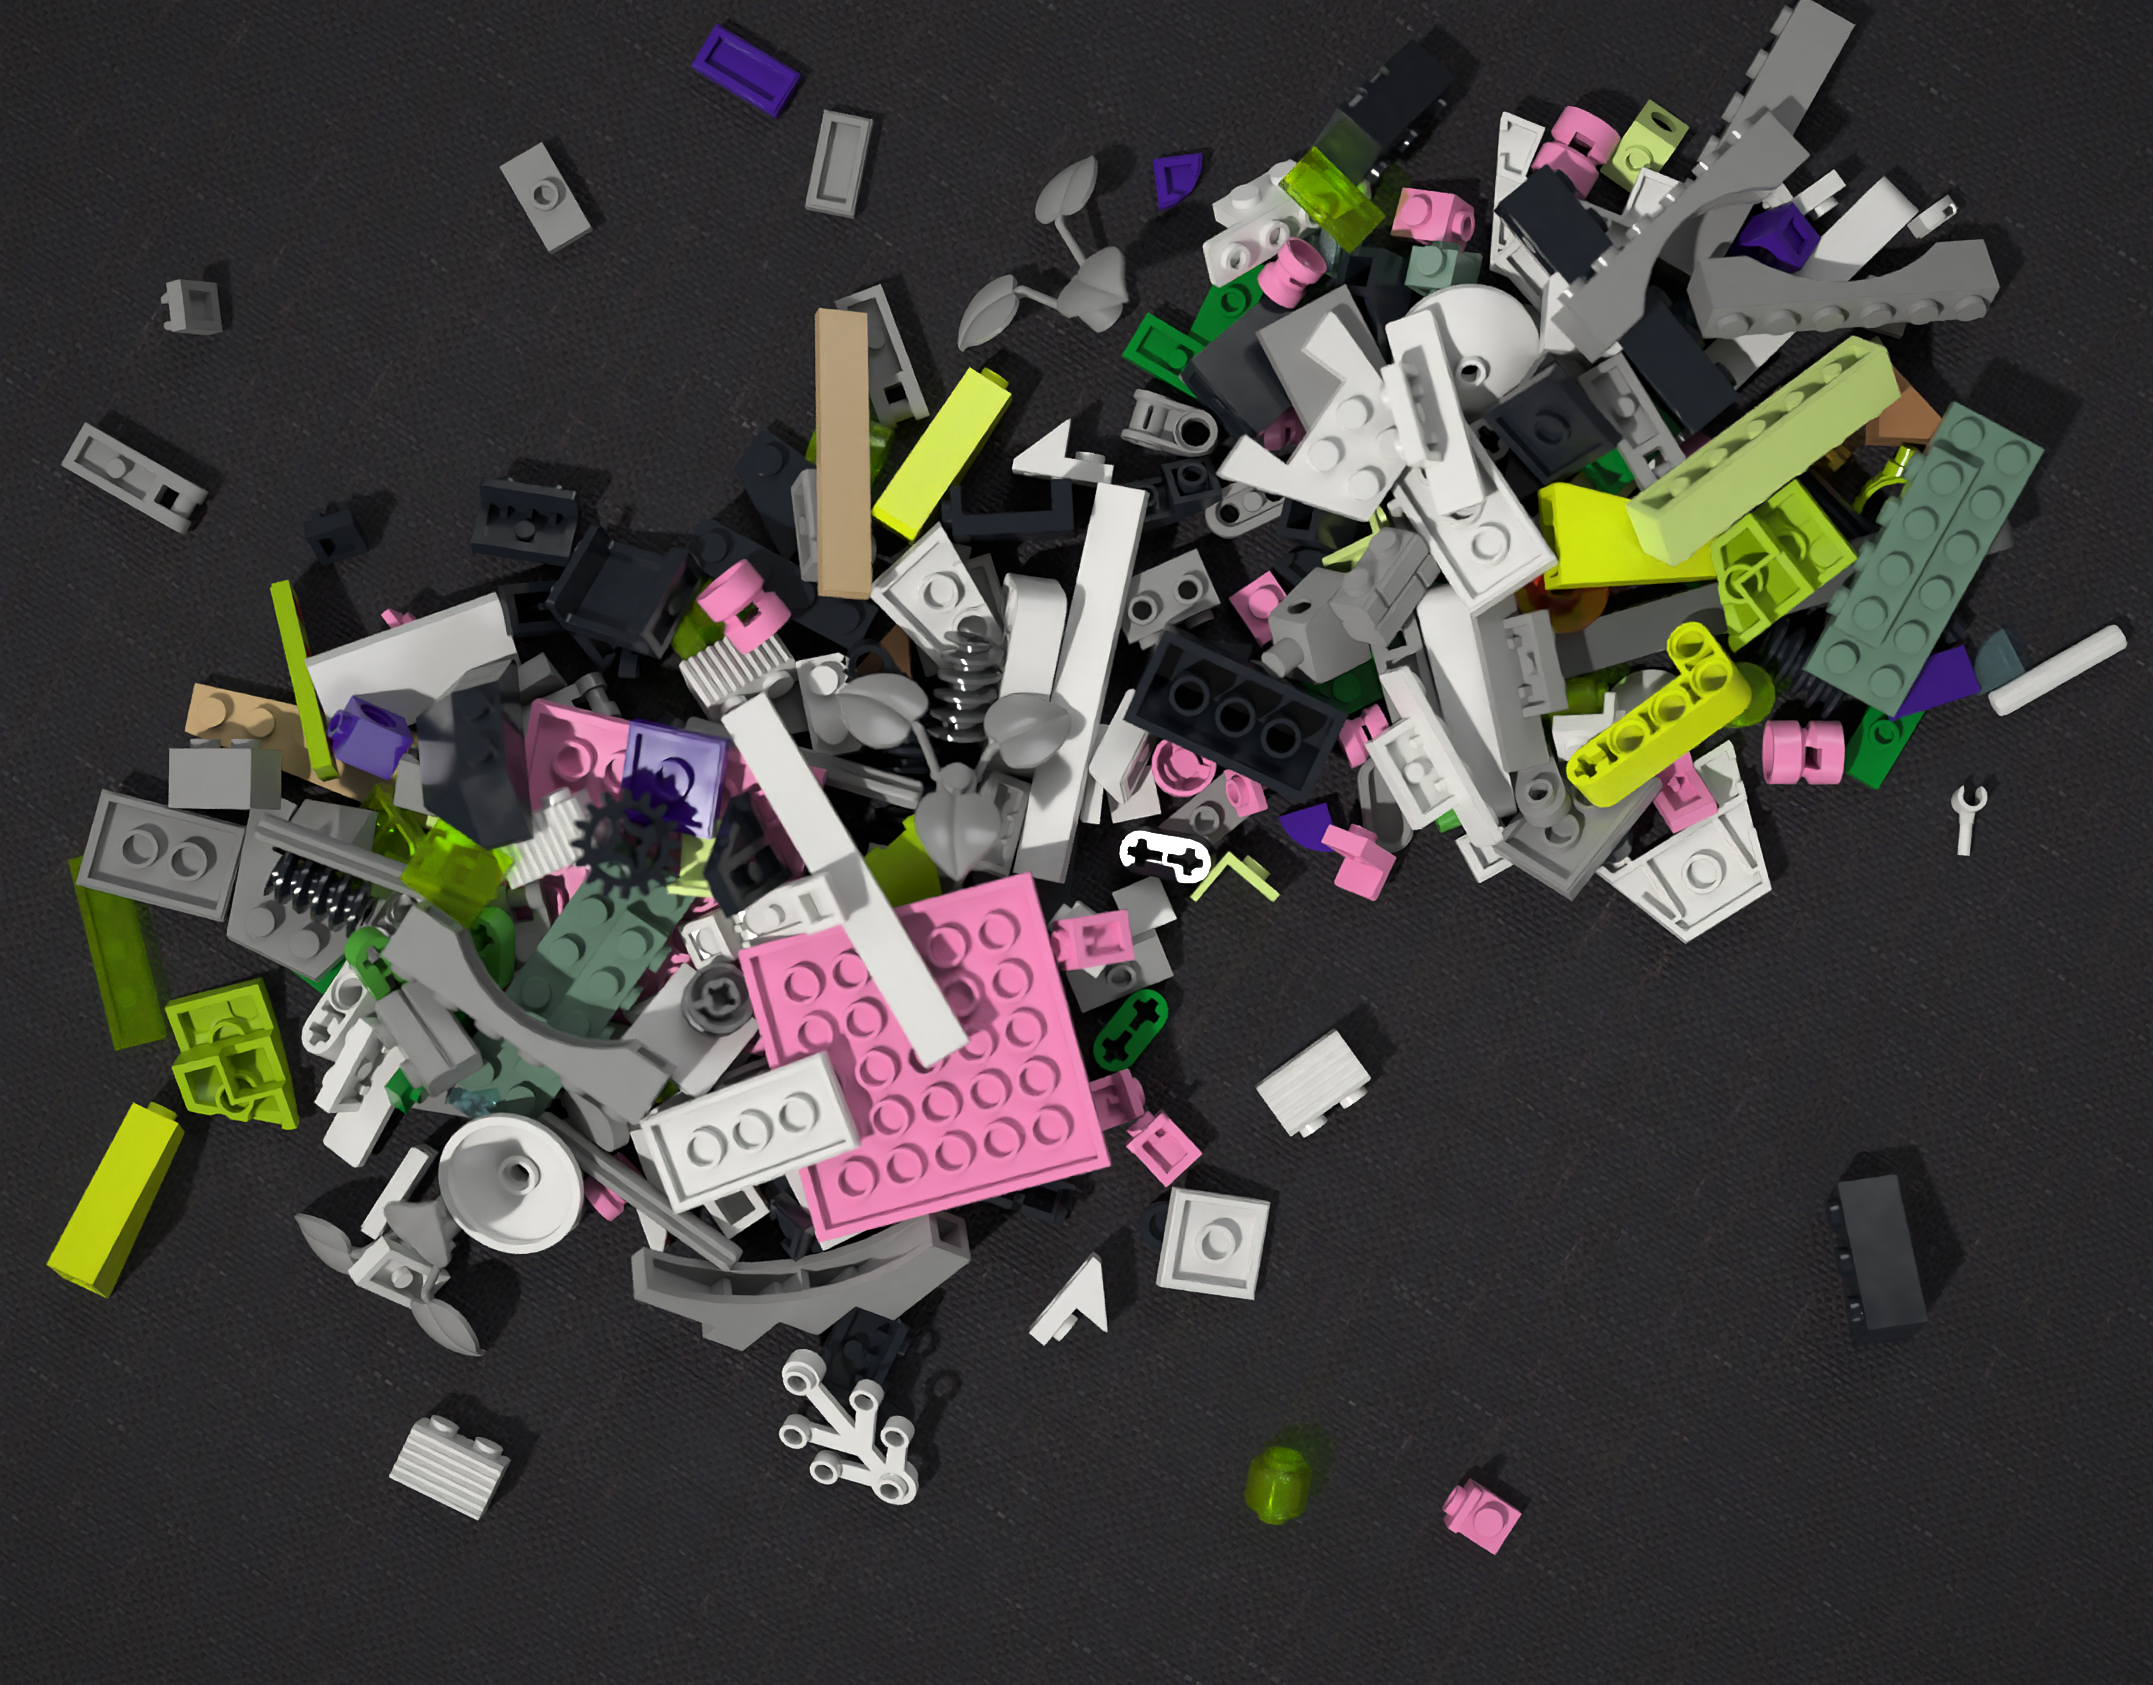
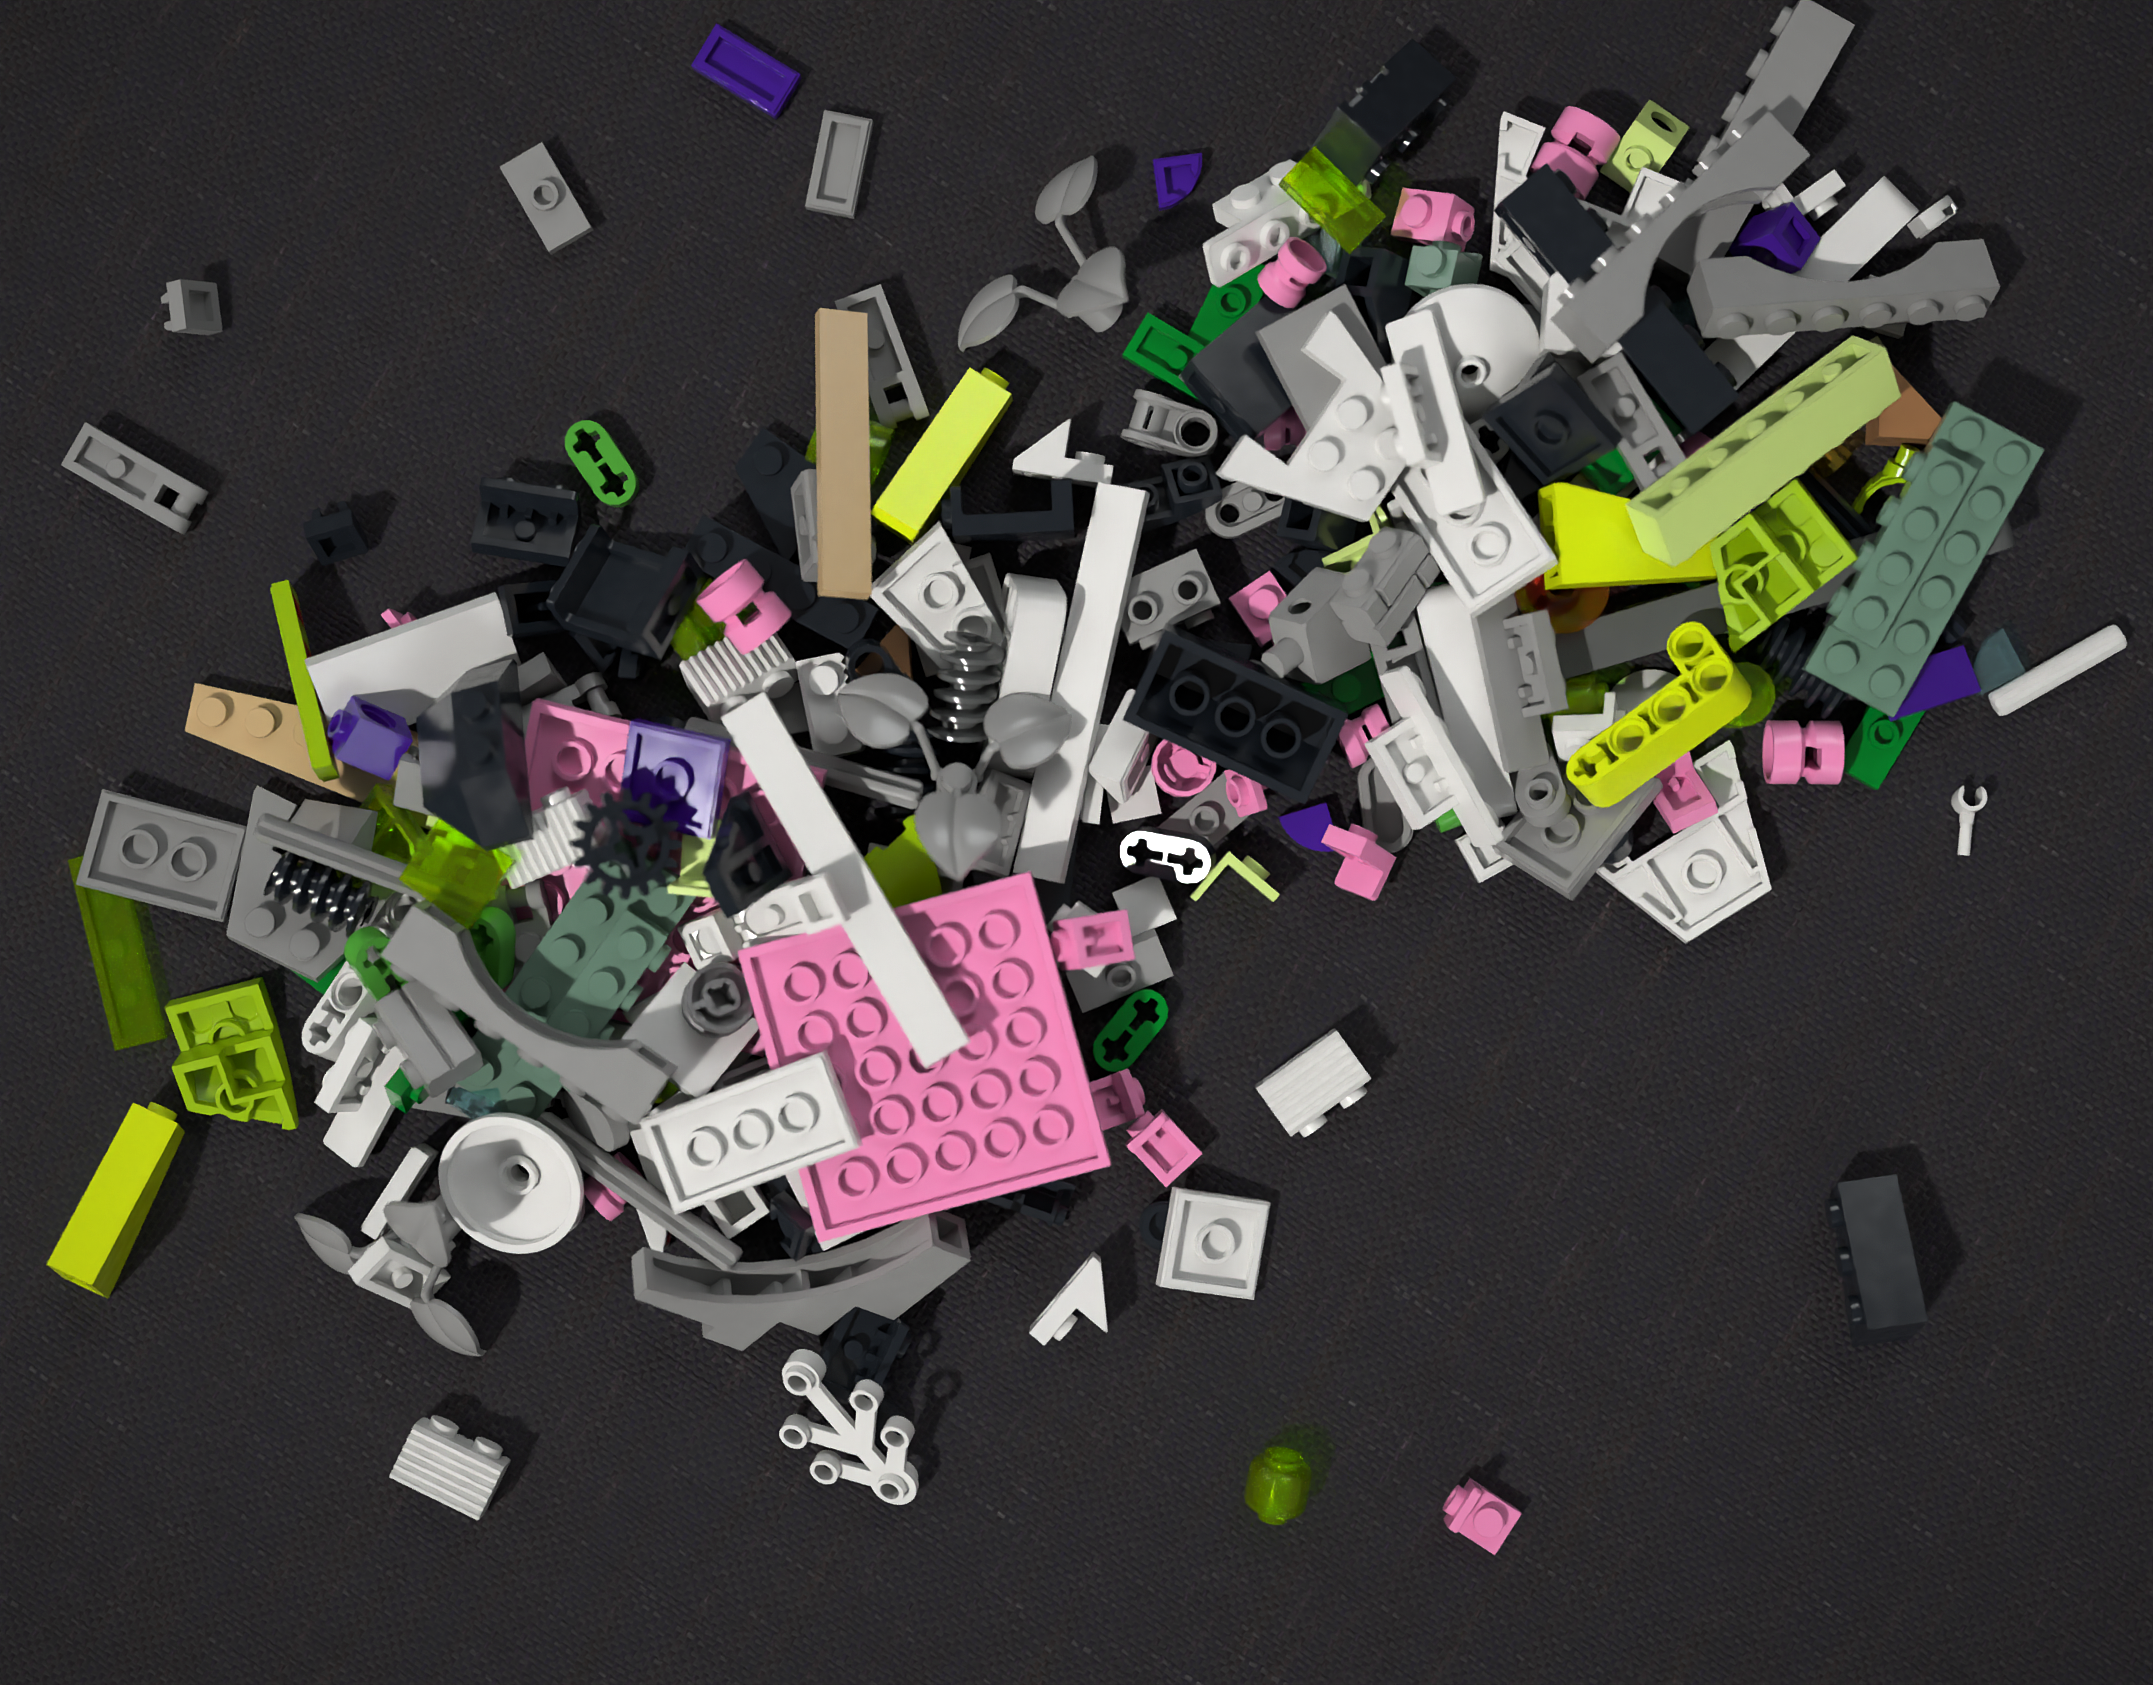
(225, 777): light grey brick -> none
(592, 470): none -> bright green beam

